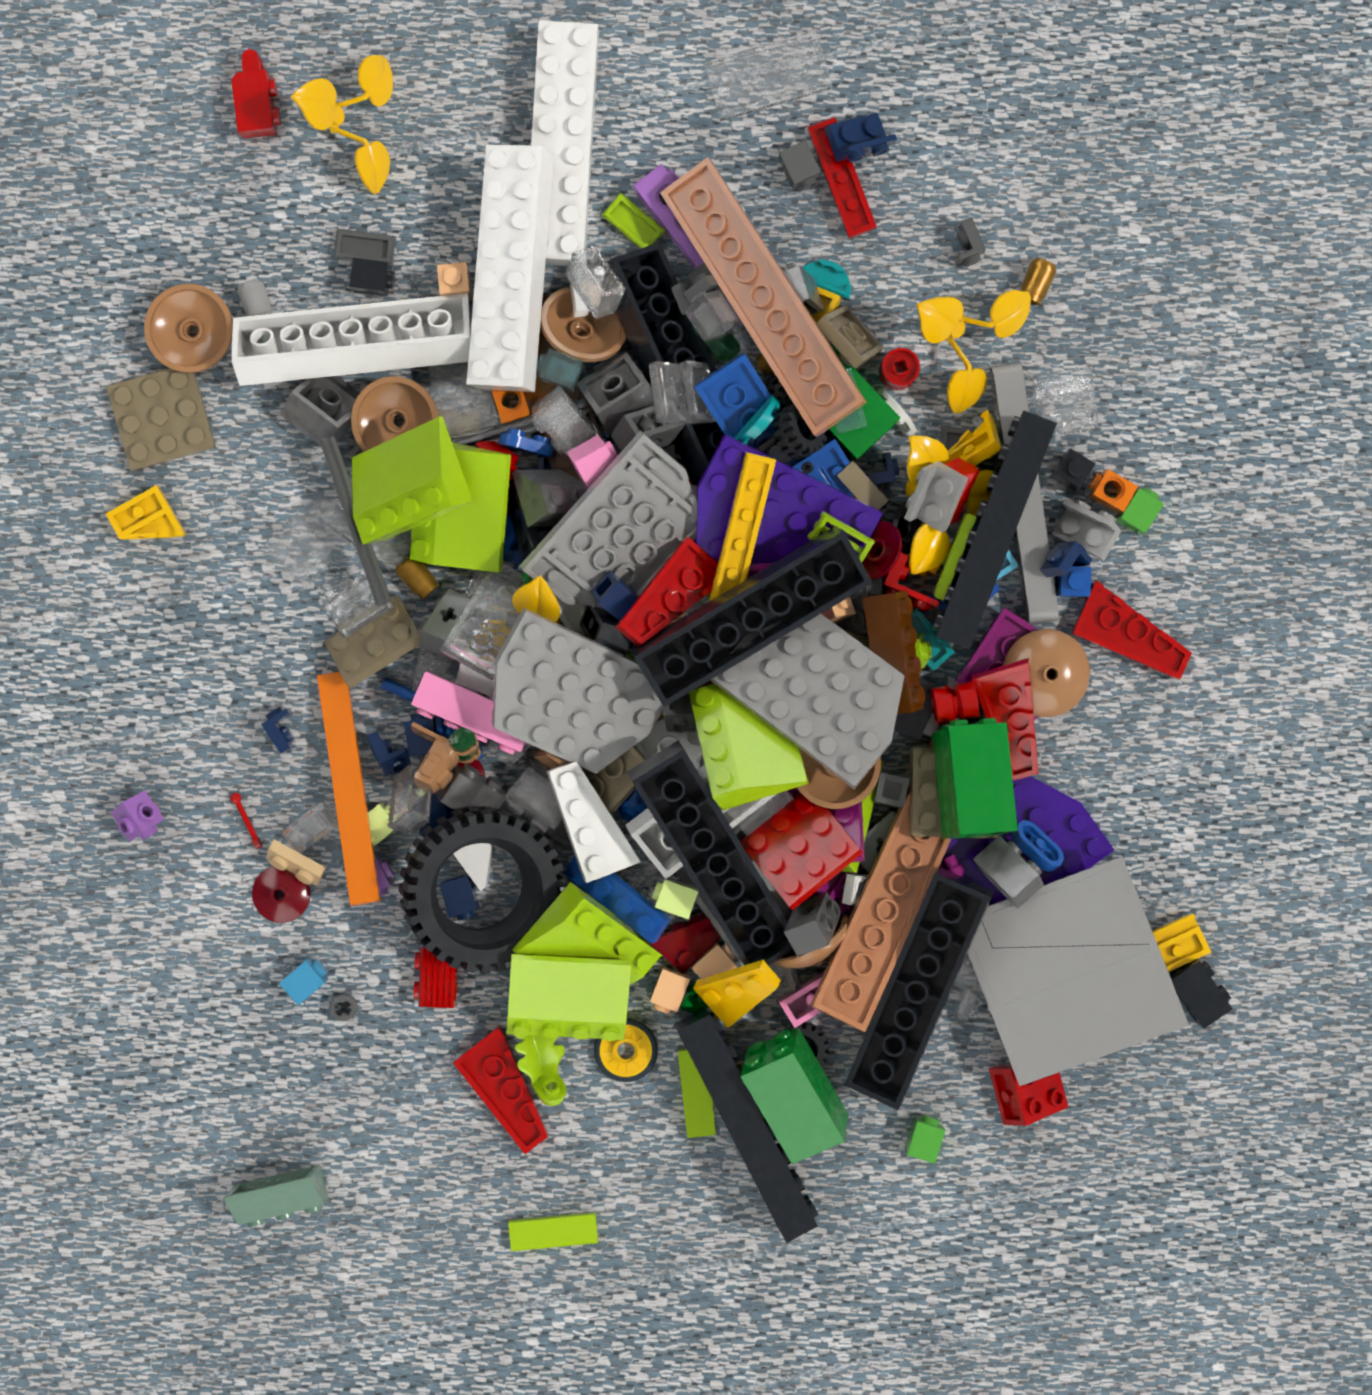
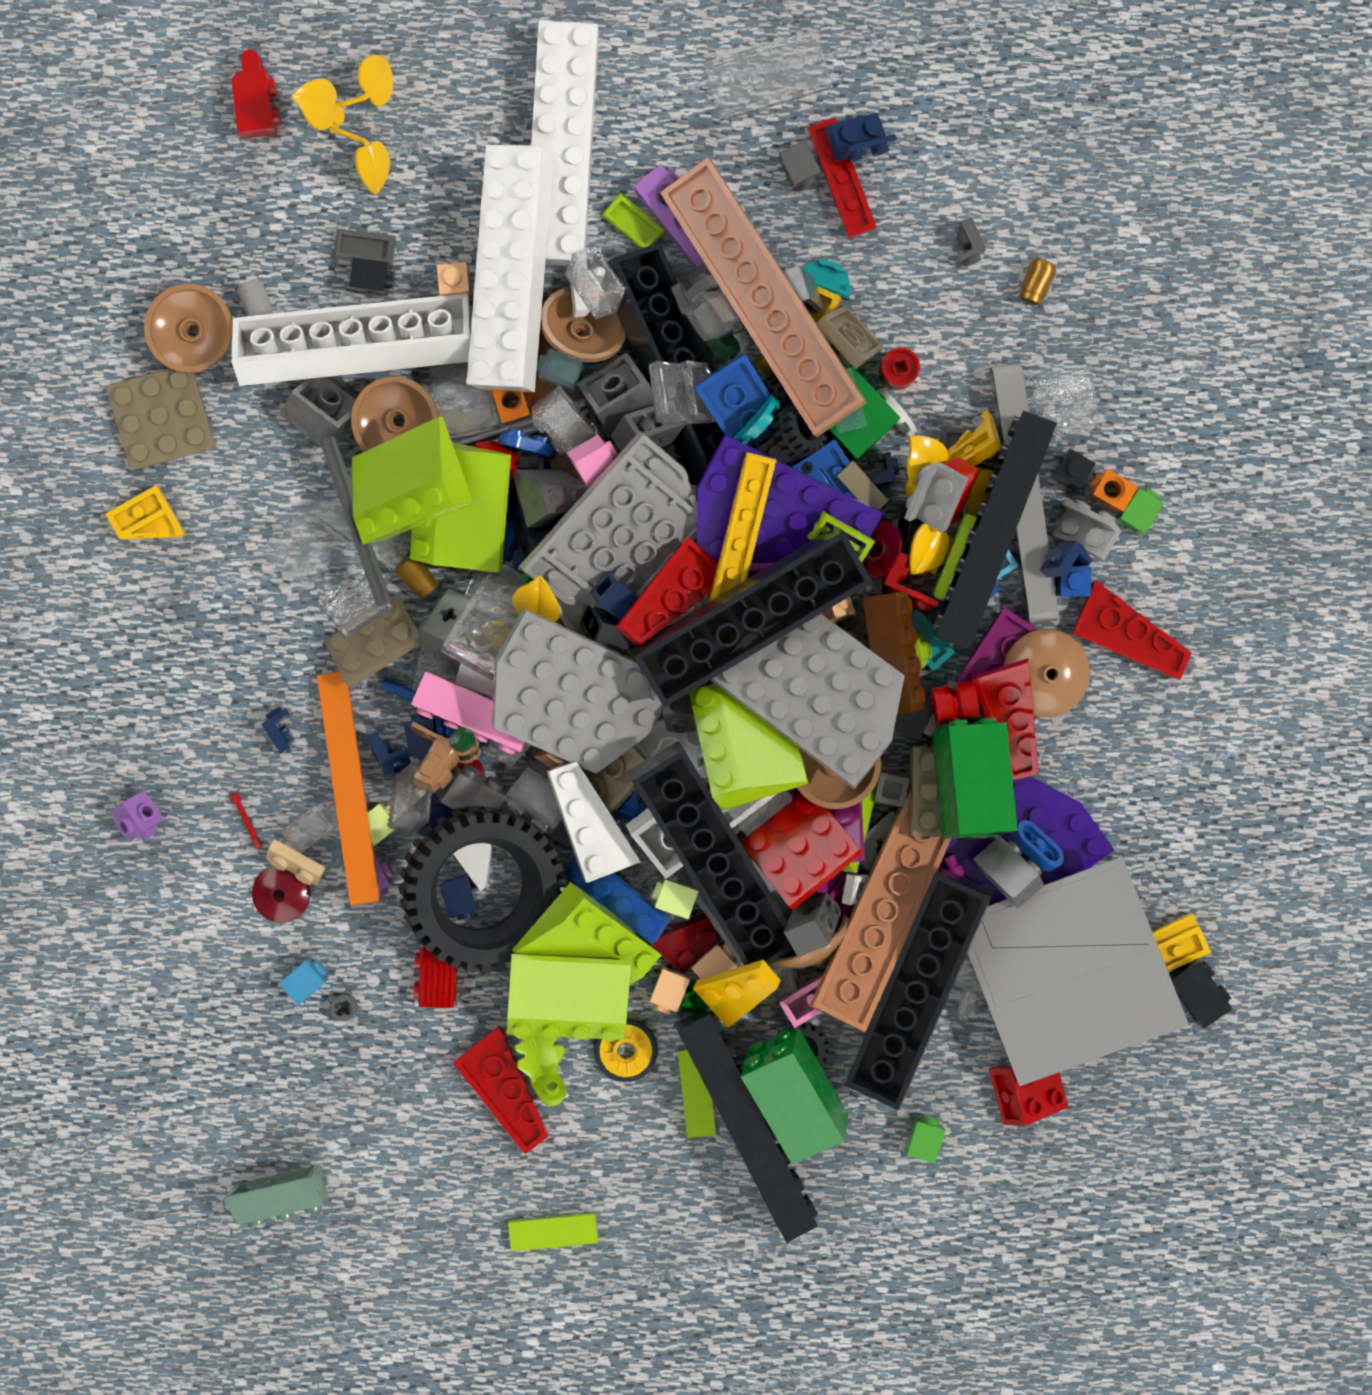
(944, 320): yellow plant -> none

